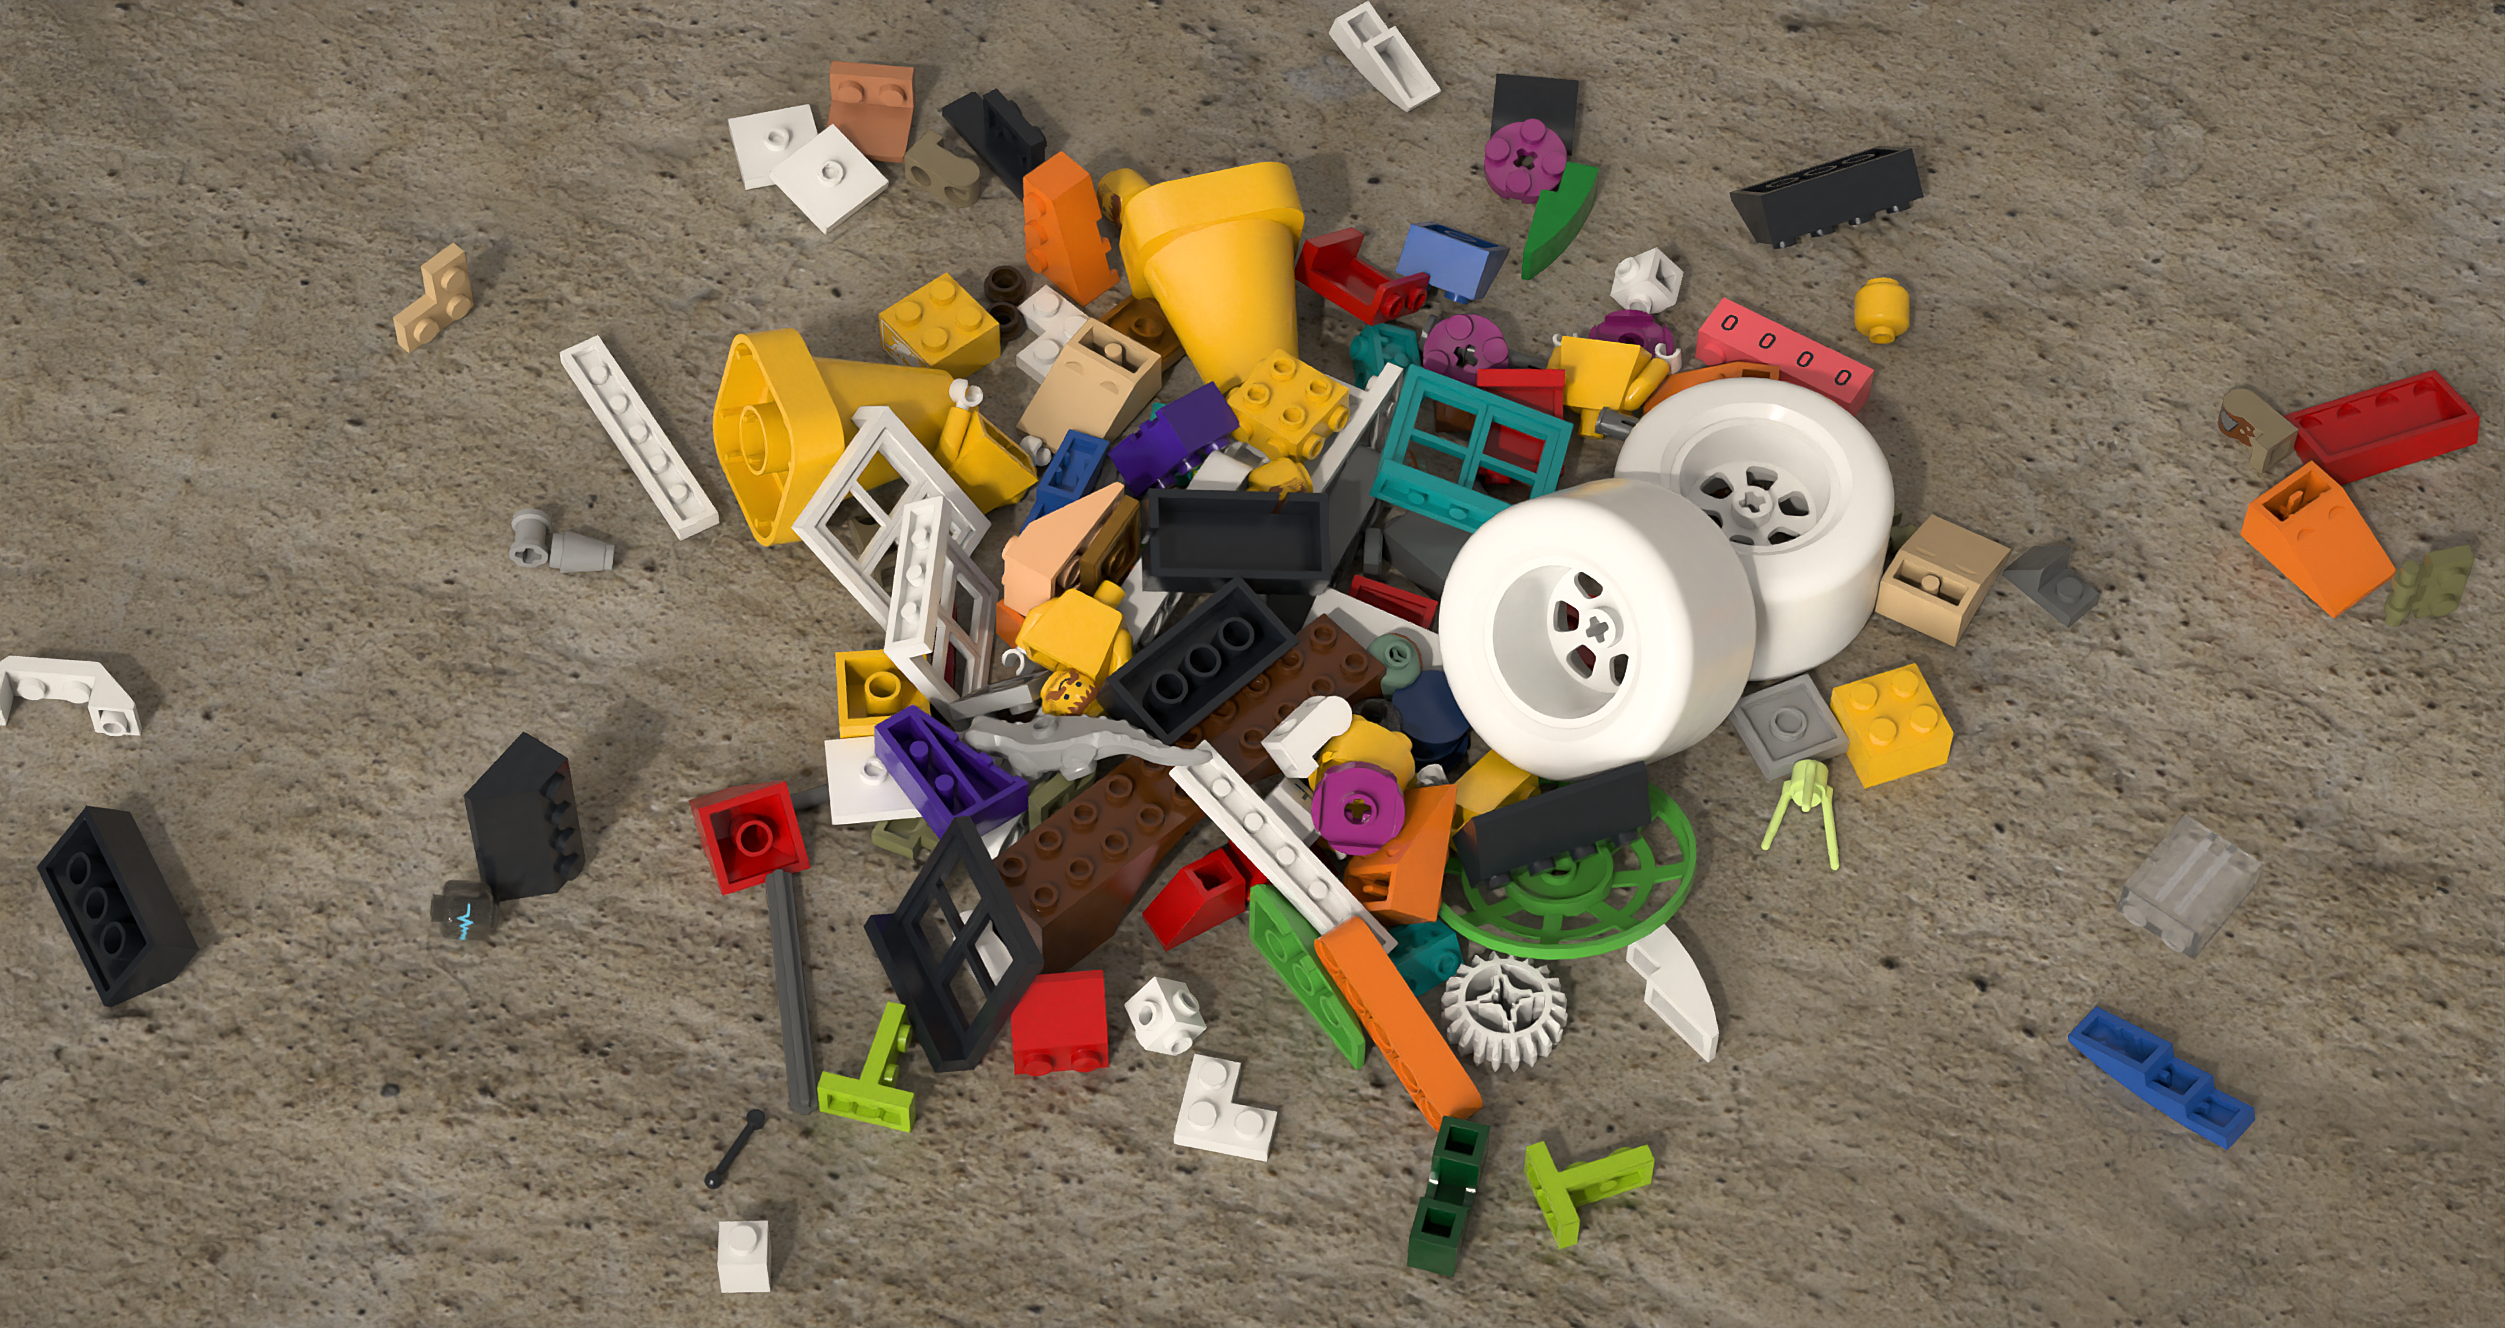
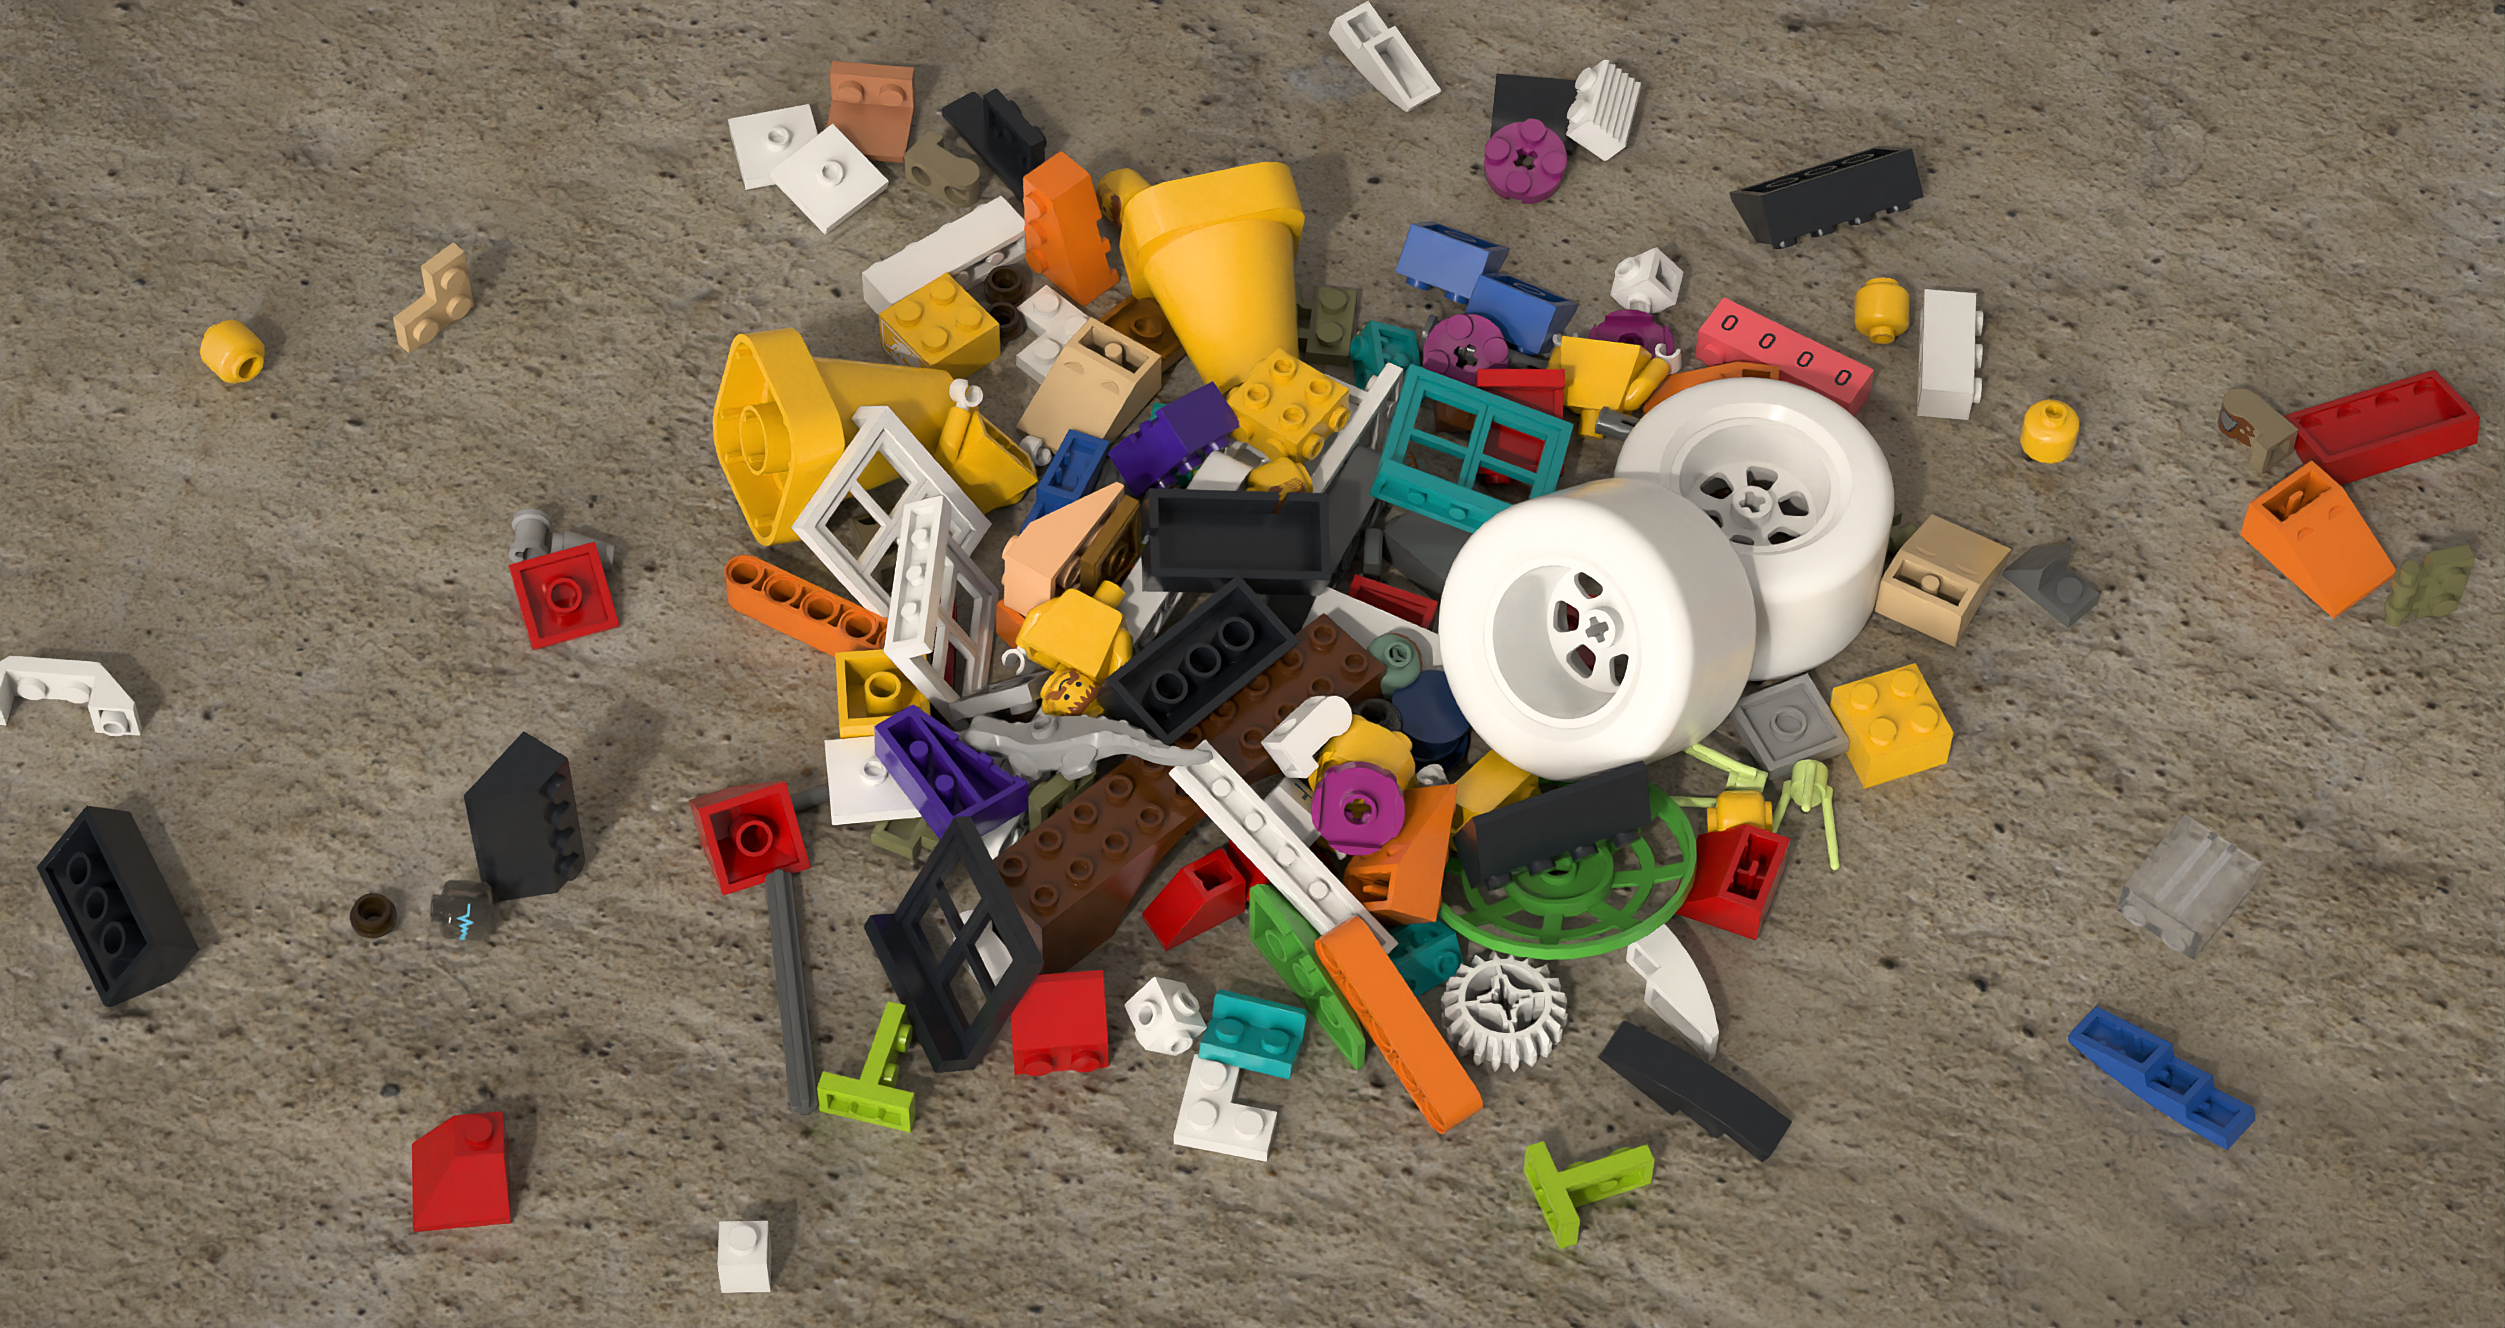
(232, 351): none -> yellow head
(373, 905): none -> dark brown plate
(462, 1174): none -> red slope
(563, 596): none -> red slope
(639, 438): white plate -> none
(755, 1121): black hinge -> none
(758, 592): none -> orange beam
(964, 249): none -> white brick
(1254, 1034): none -> teal bracket
(1330, 326): none -> olive plate
(1334, 271): red panel -> none
(1449, 1196): dark green arch -> none
(1521, 311): none -> blue slope
(1559, 217): green slope -> none
(1603, 109): none -> white brick
(1694, 1087): none -> black slope
(1736, 878): none -> red slope
(1740, 777): none -> yellowish green plant
(1740, 808): none -> yellow head
(1948, 354): none -> white brick
(2049, 431): none -> yellow head

